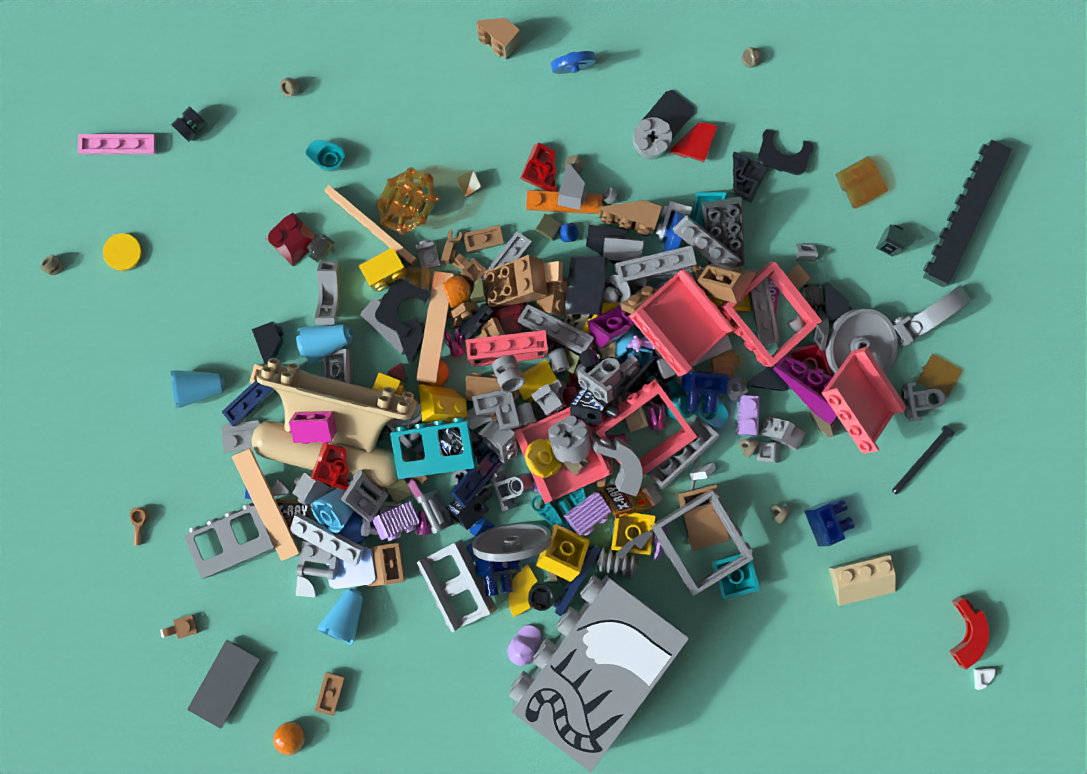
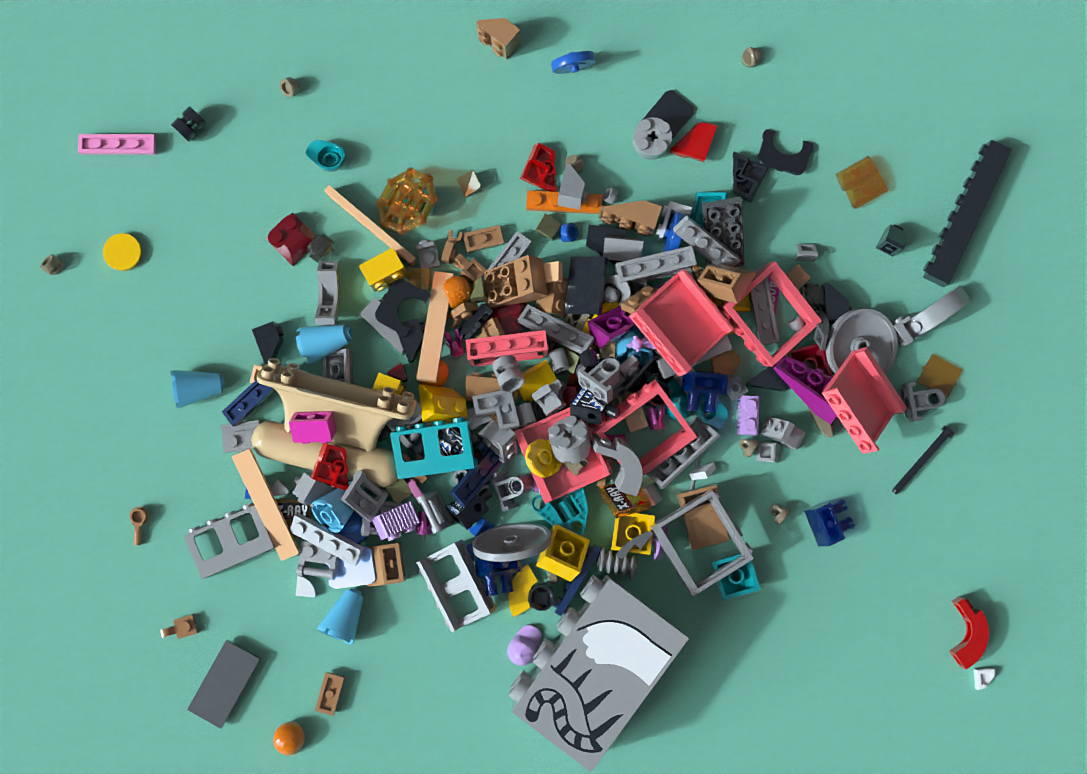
(587, 514): lavender brick -> none
(863, 579): tan slope -> none

